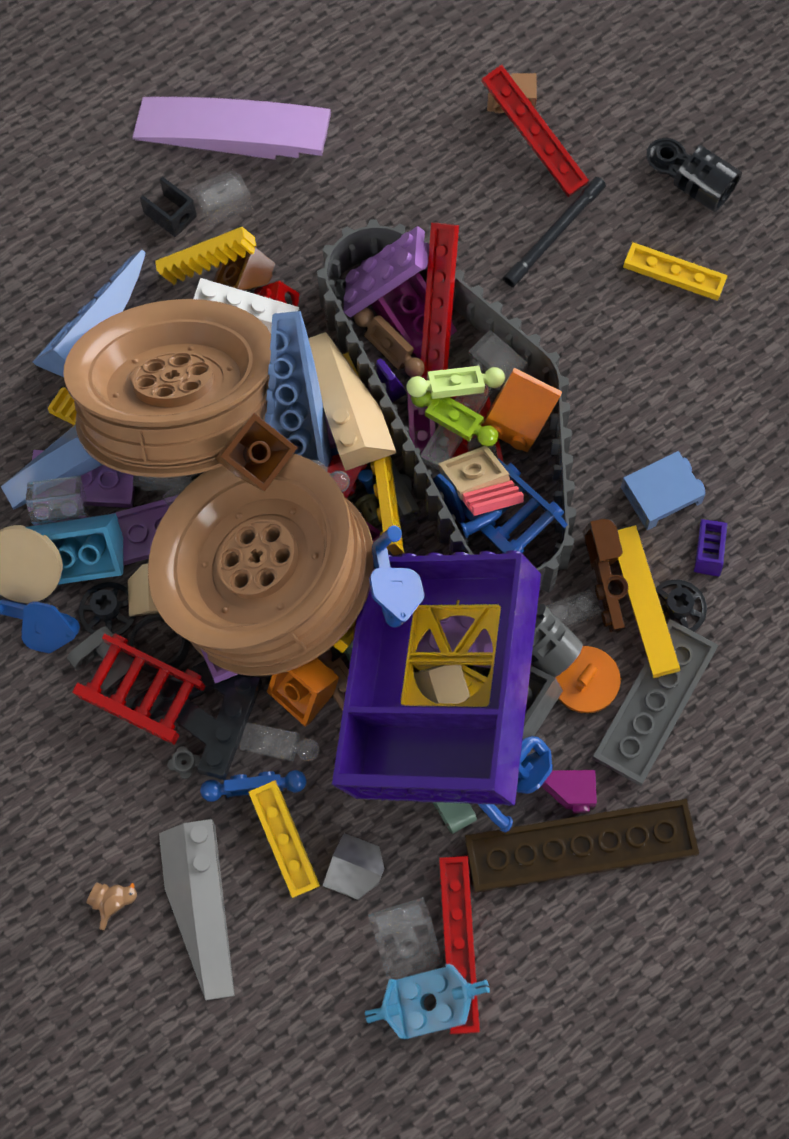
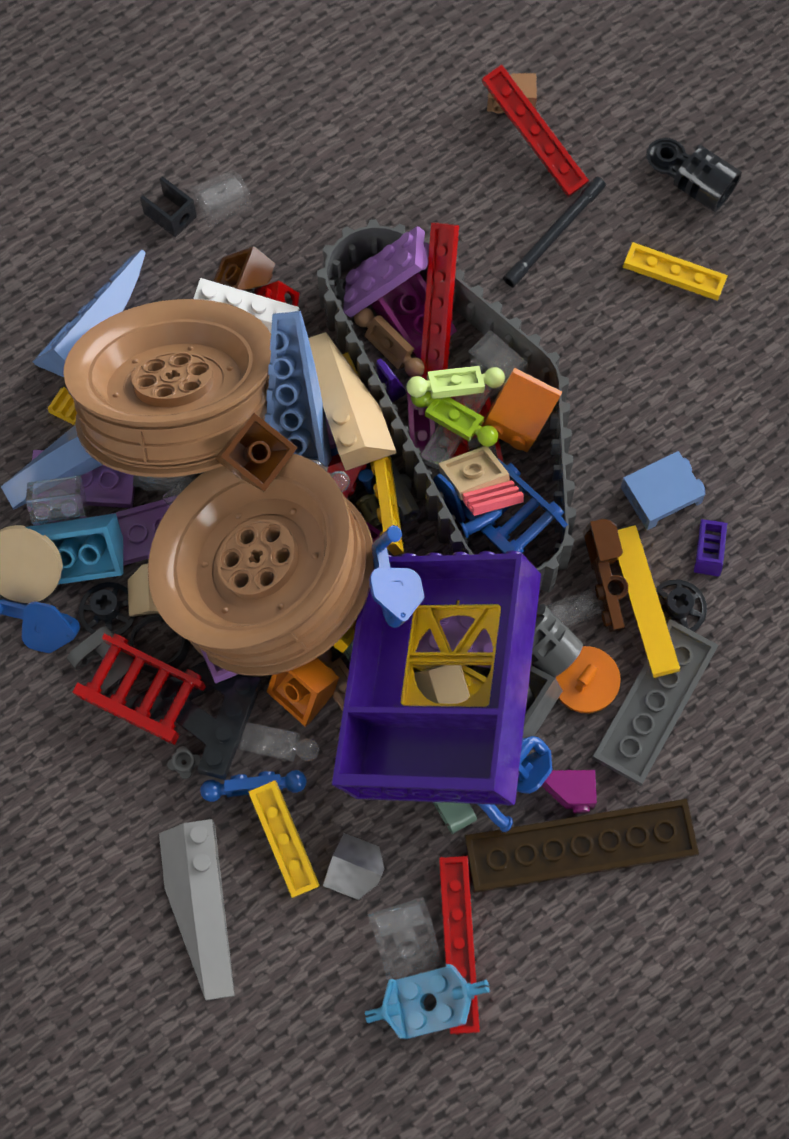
(110, 900): medium nougat animal -> none
(206, 254): yellow gear -> none
(233, 126): lavender slope -> none

